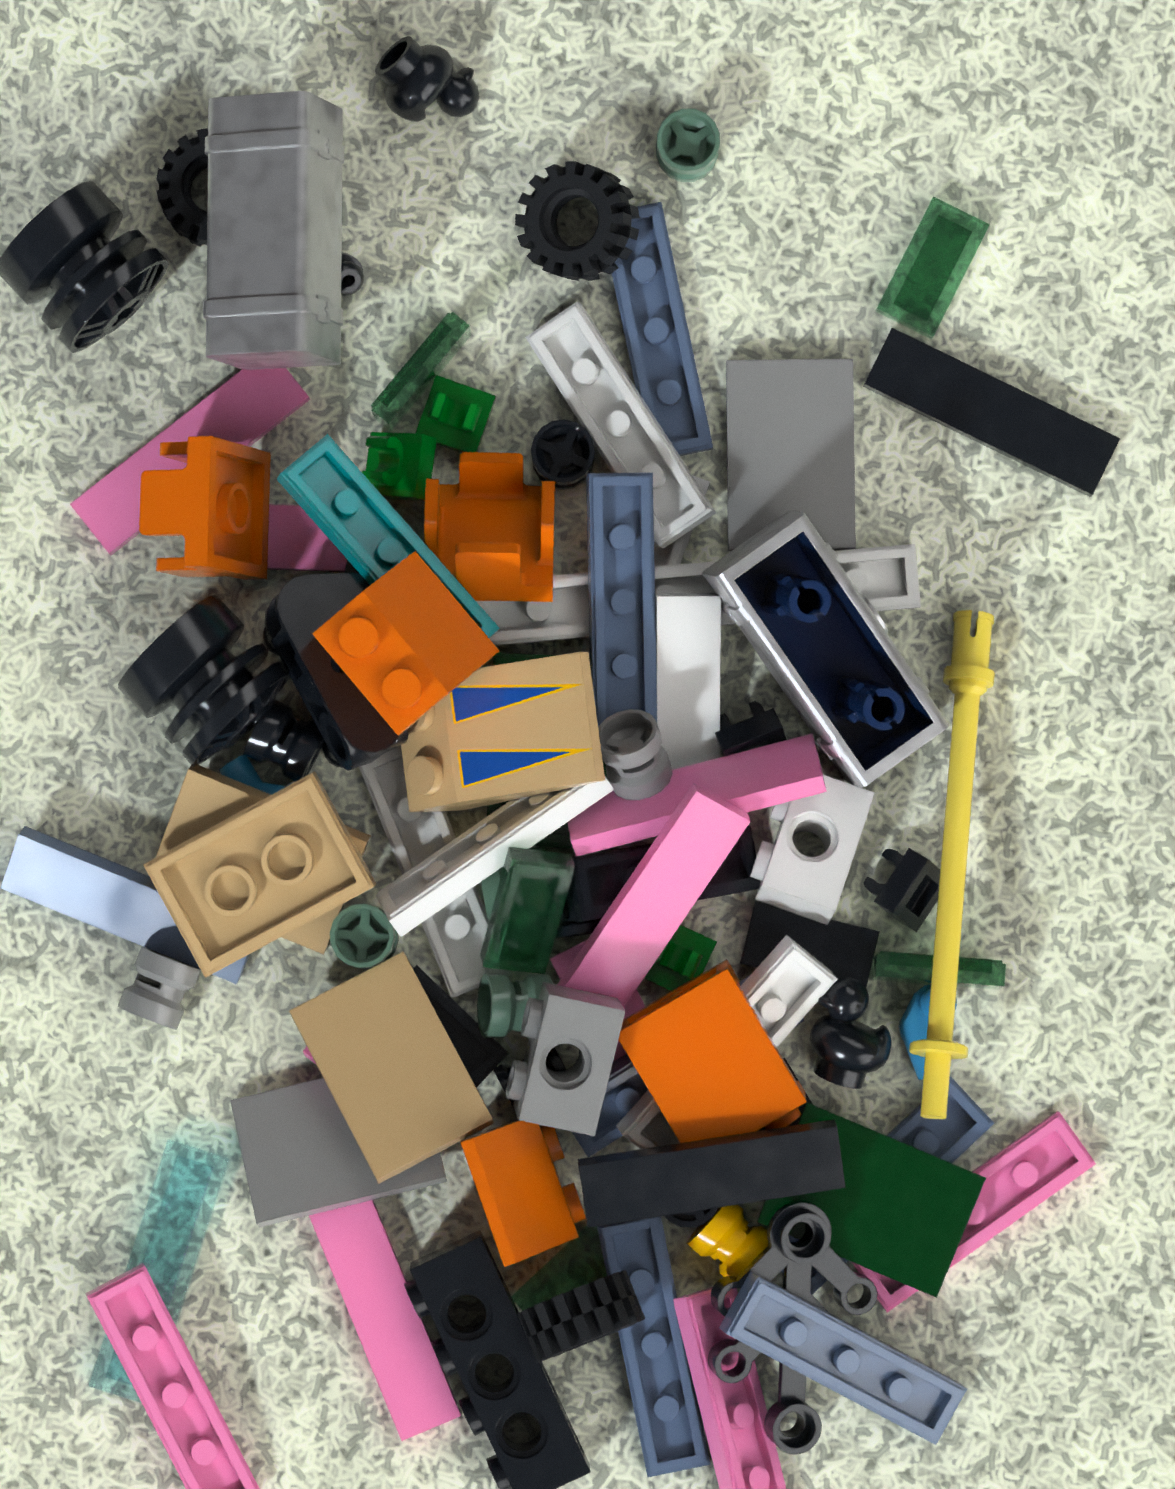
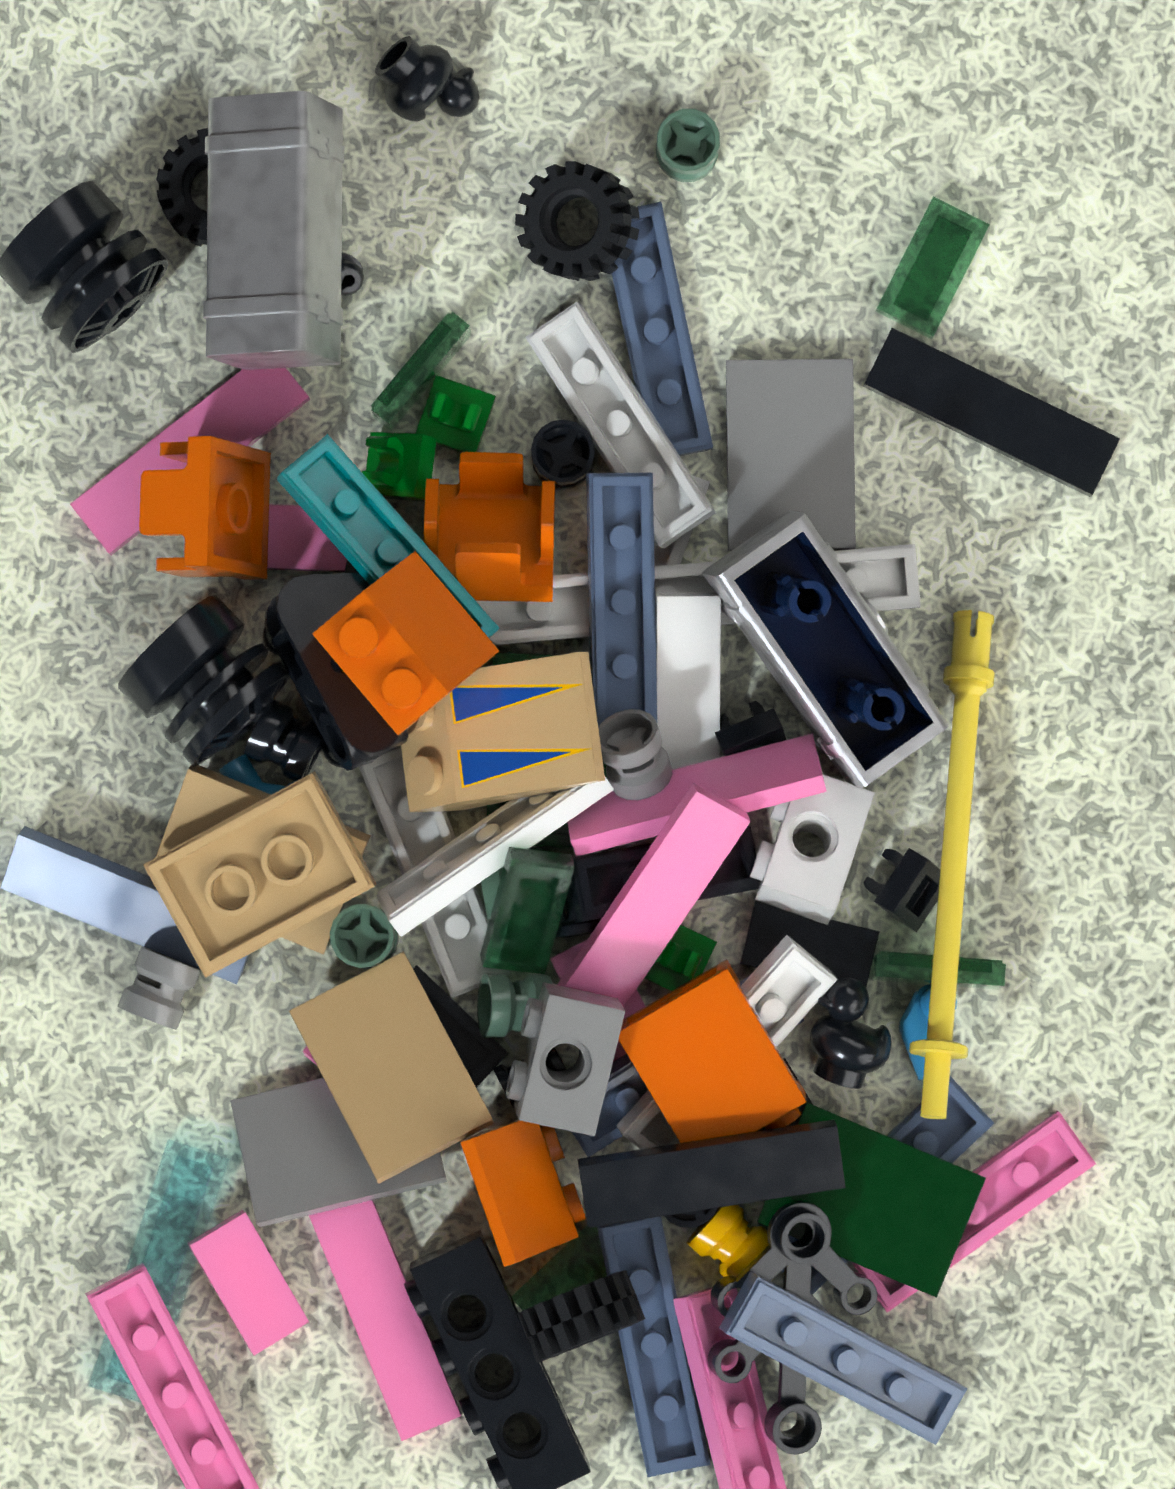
(248, 1282): none -> bright pink tile

